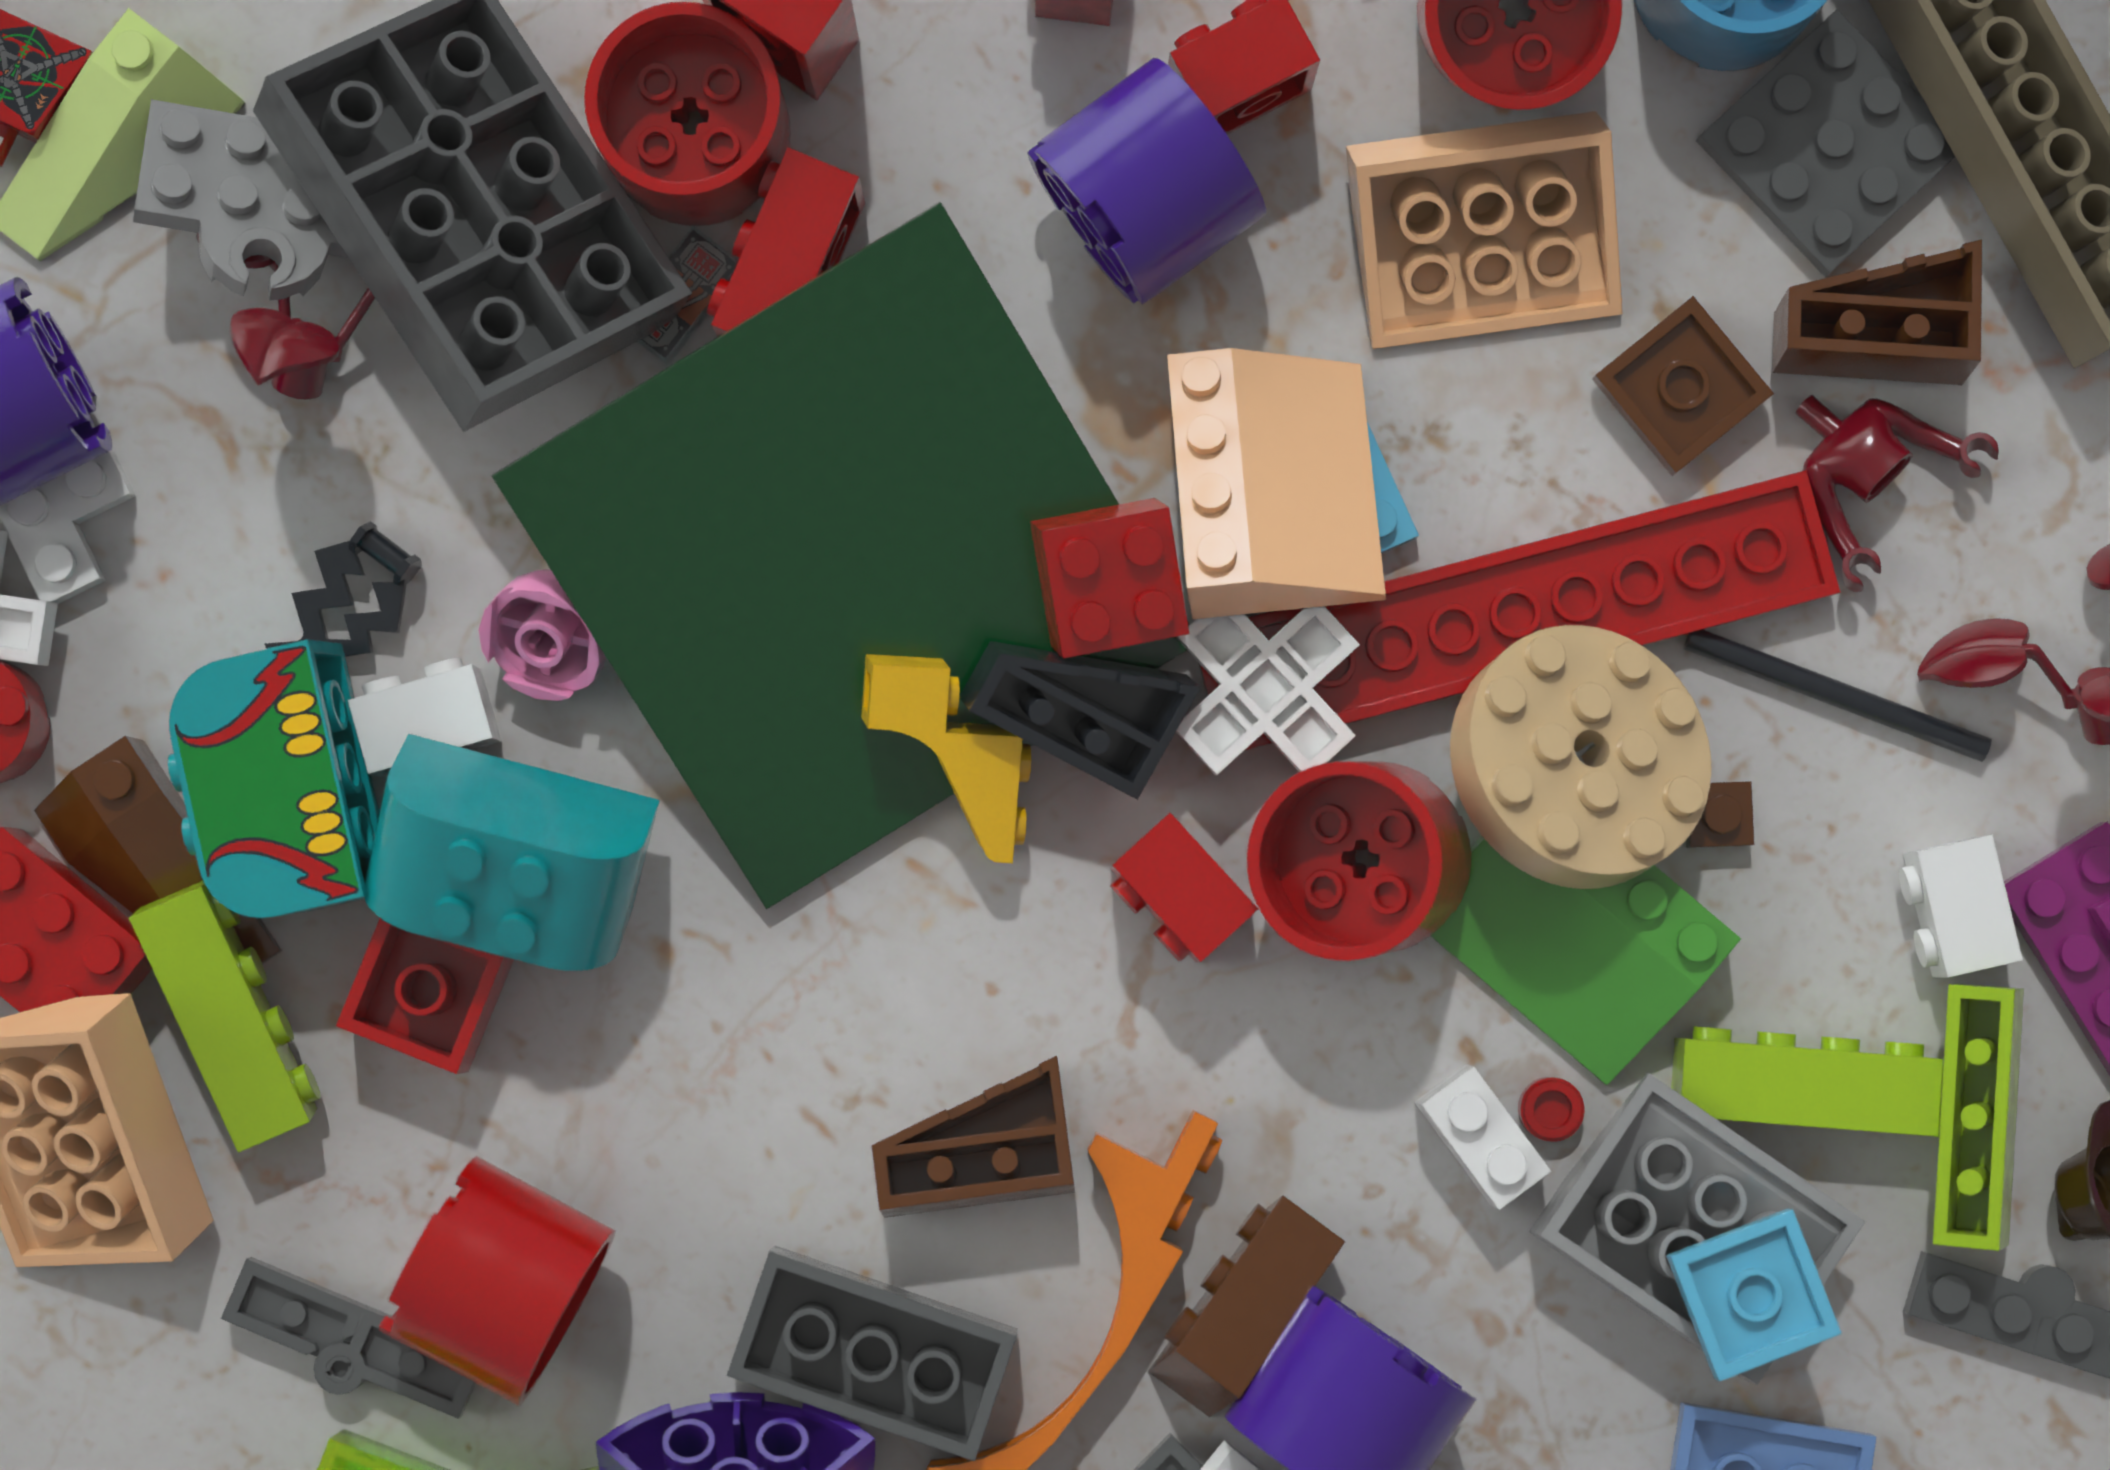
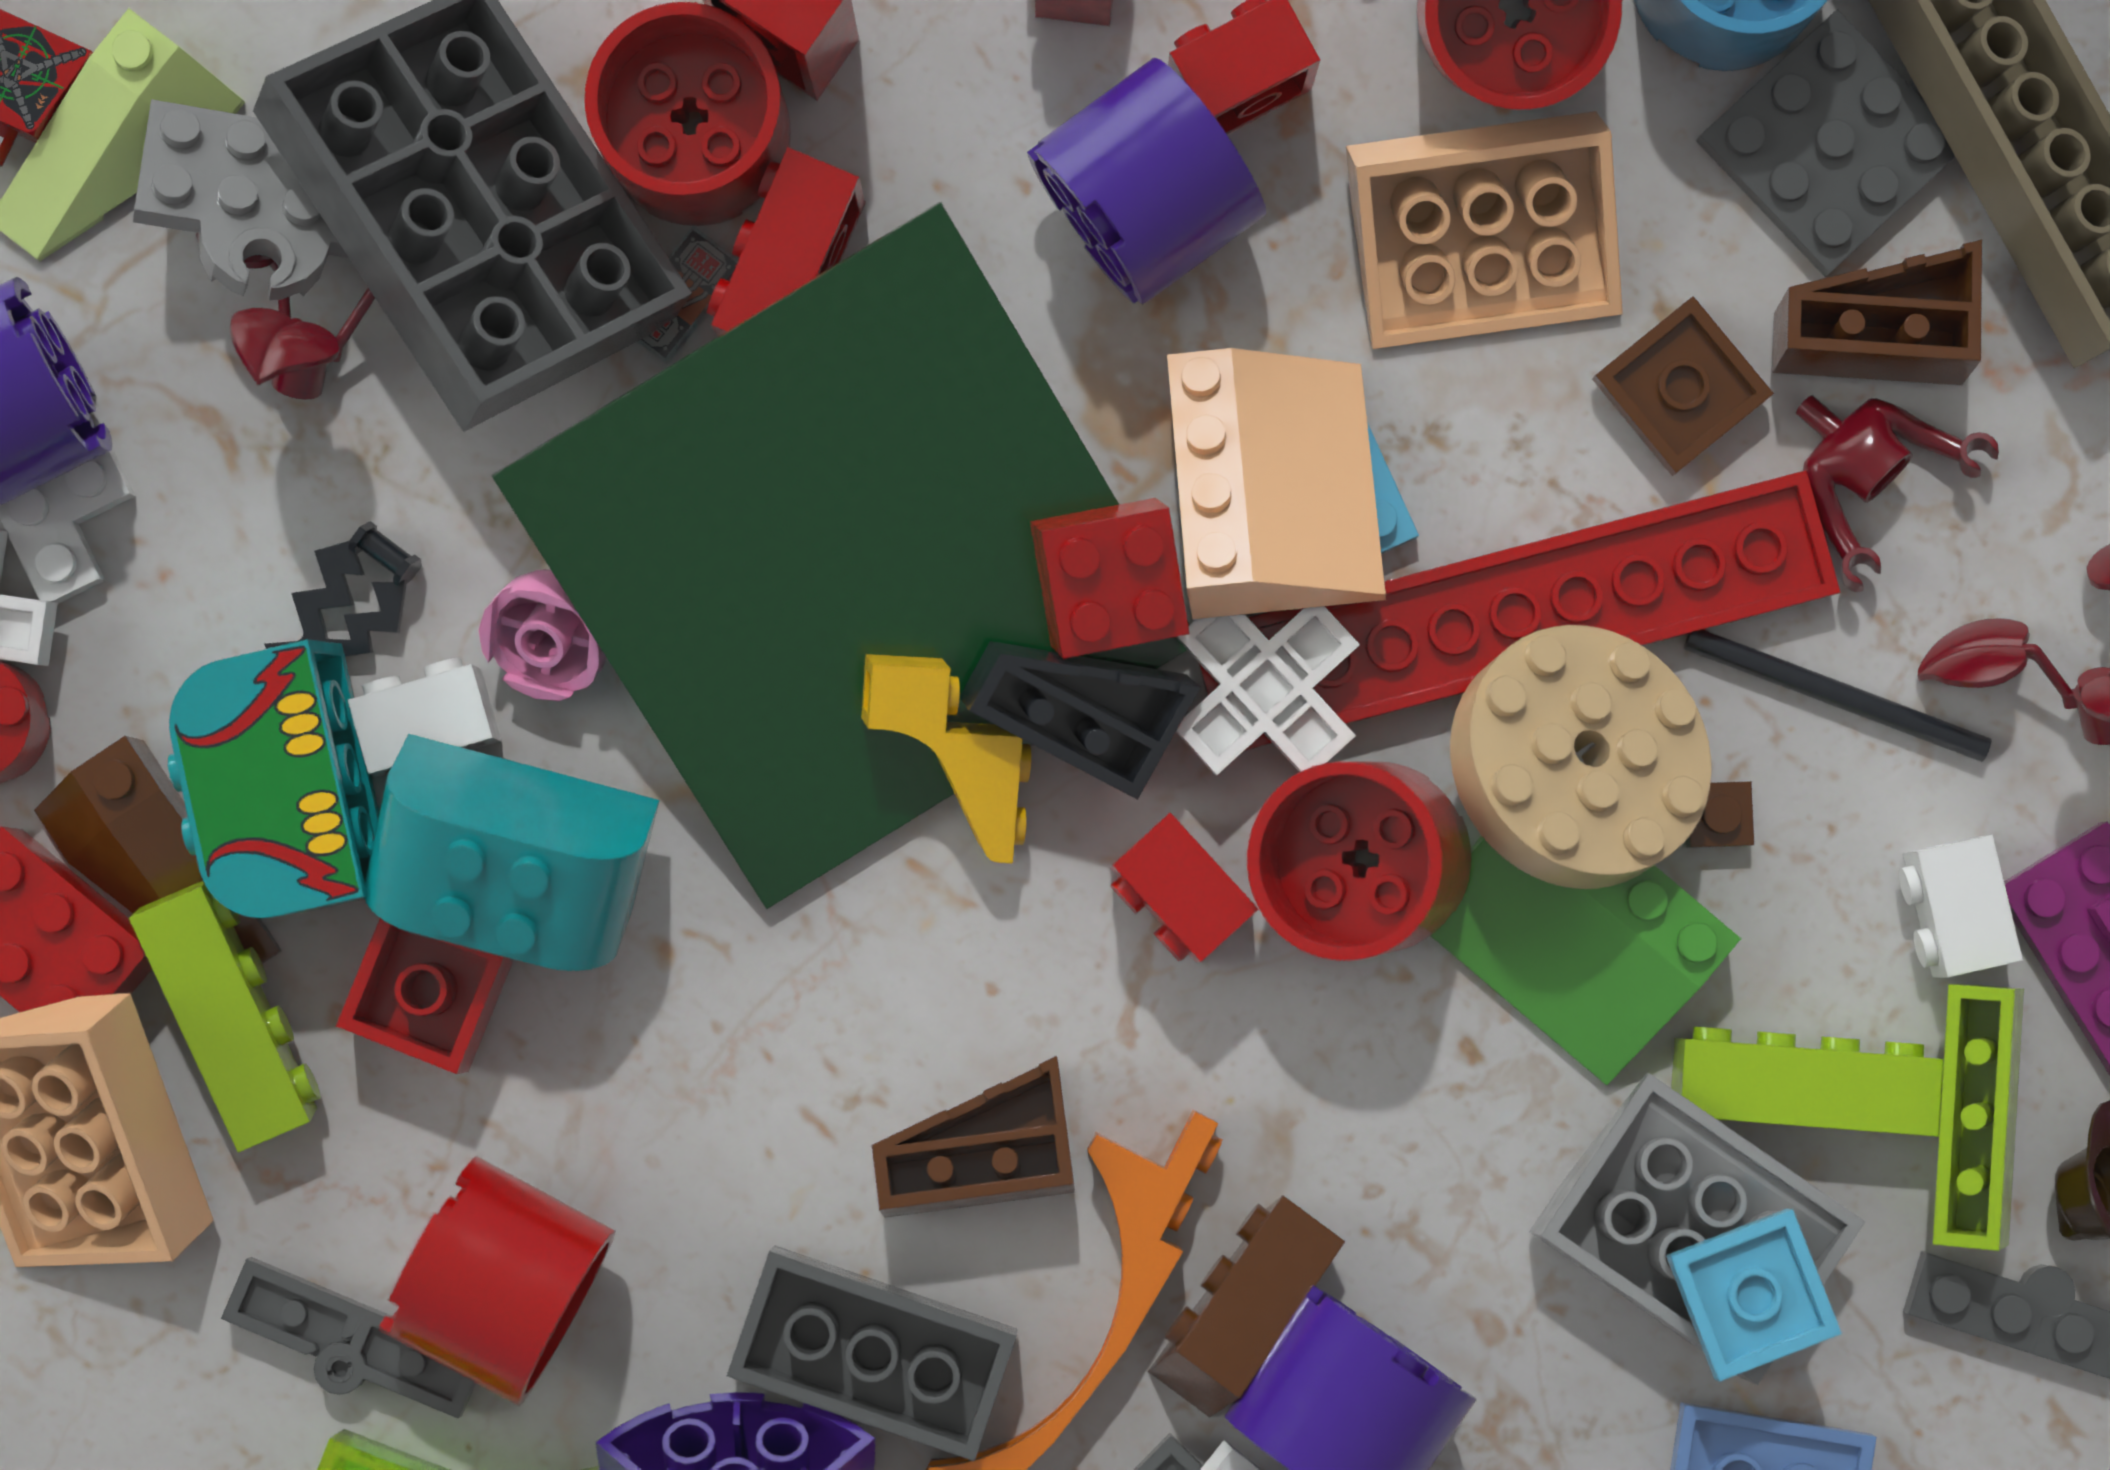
(1482, 1136): white brick -> none
(1551, 1109): red tile -> none

